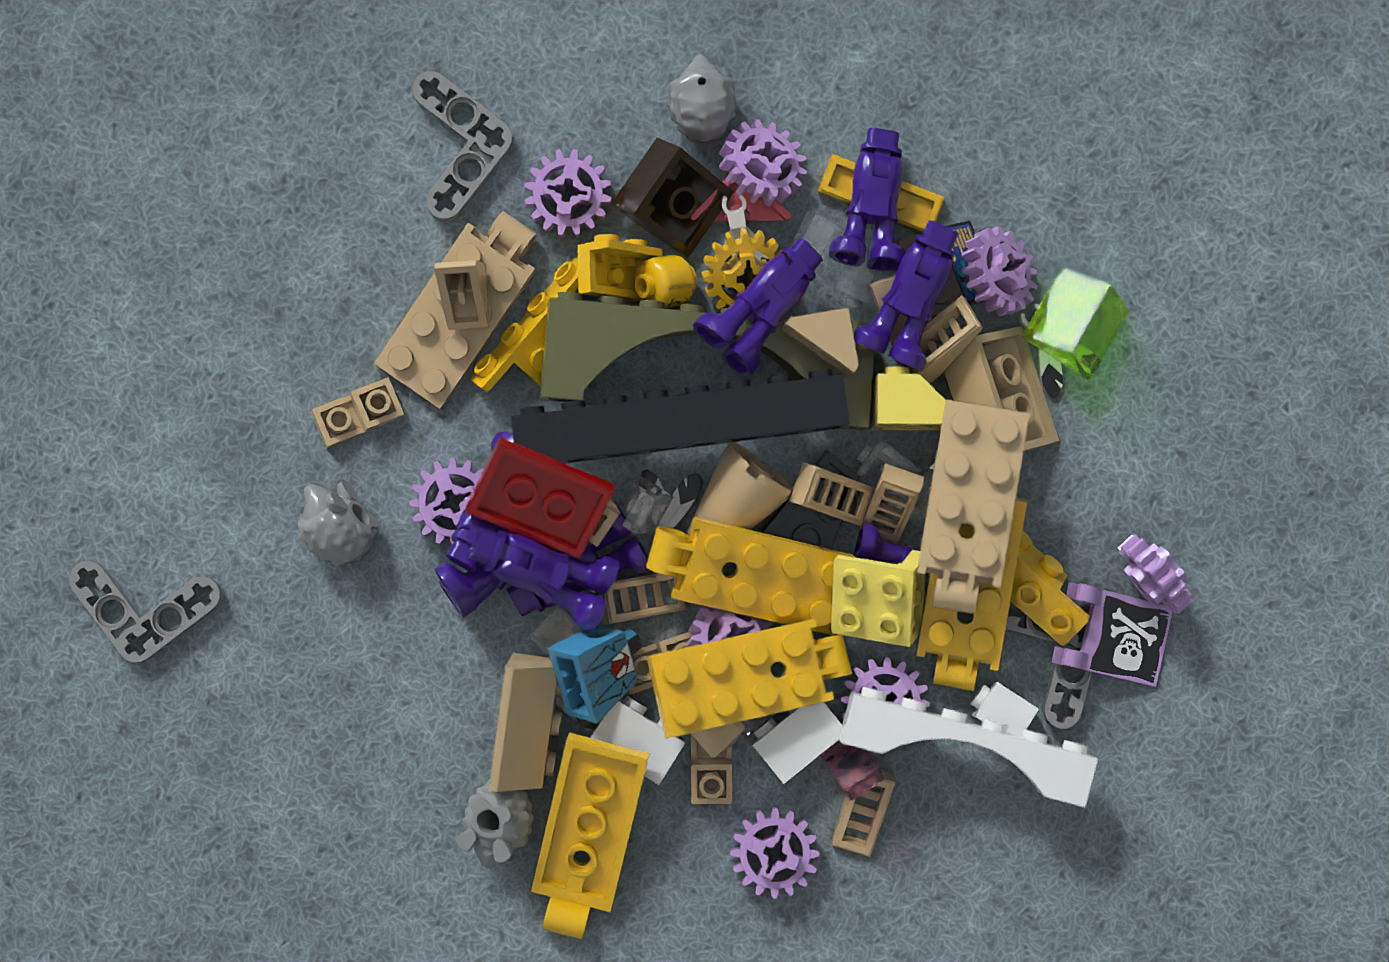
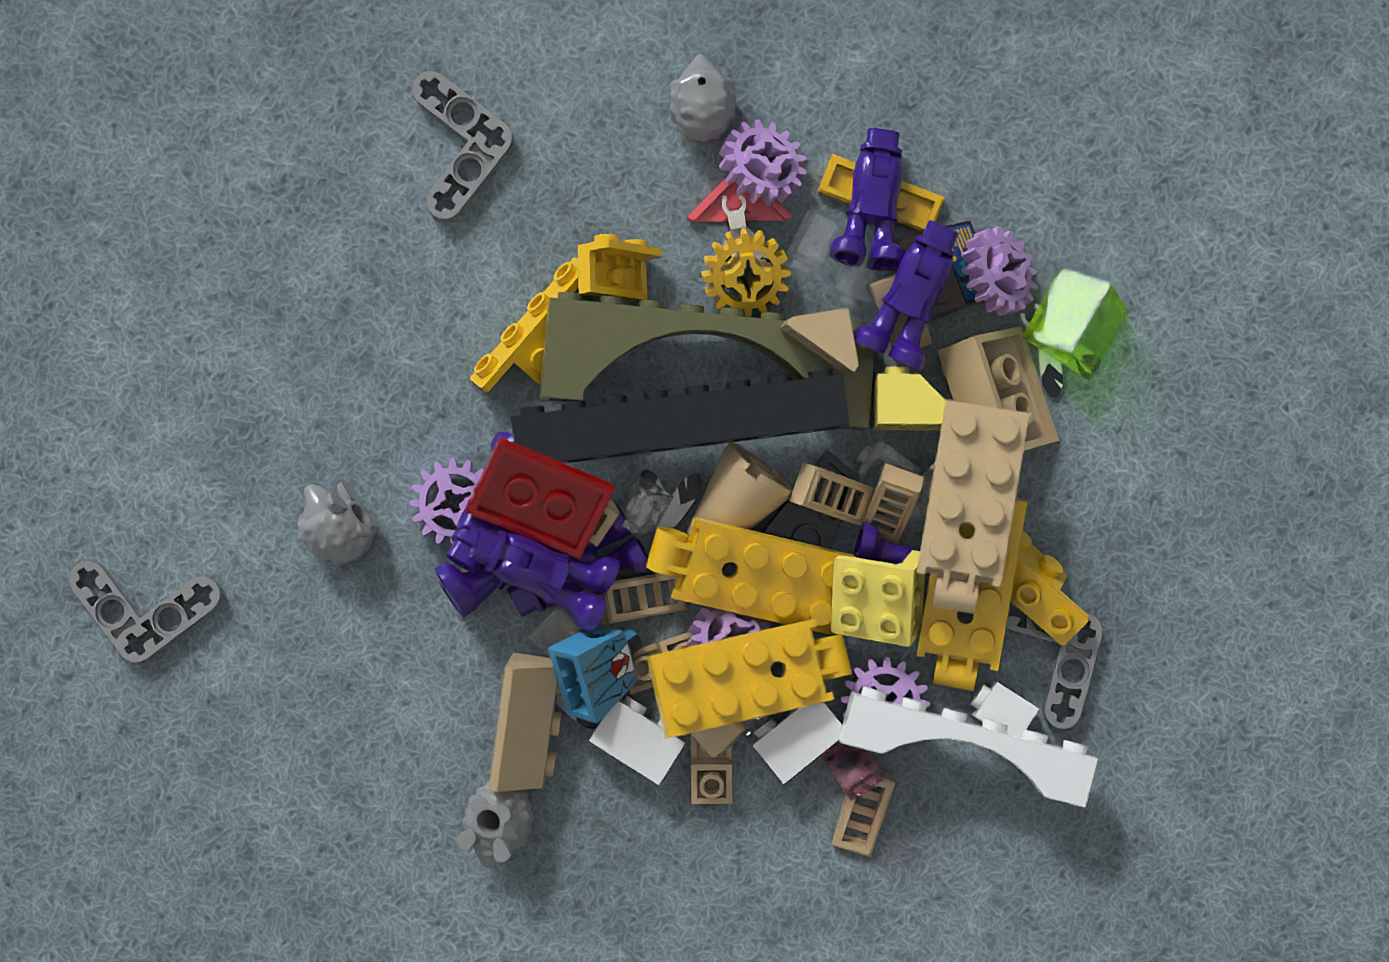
(357, 412): tan slope -> none
(423, 349): tan hinge -> none
(463, 293): tan slope -> none
(586, 196): lavender gear -> none
(591, 814): yellow hinge -> none
(666, 280): yellow head -> none
(667, 191): dark brown slope -> none
(763, 303): dark purple piece -> none
(791, 860): lavender gear -> none
(951, 348): tan slope -> none
(1121, 637): flag -> none
(1155, 574): lavender gear -> none

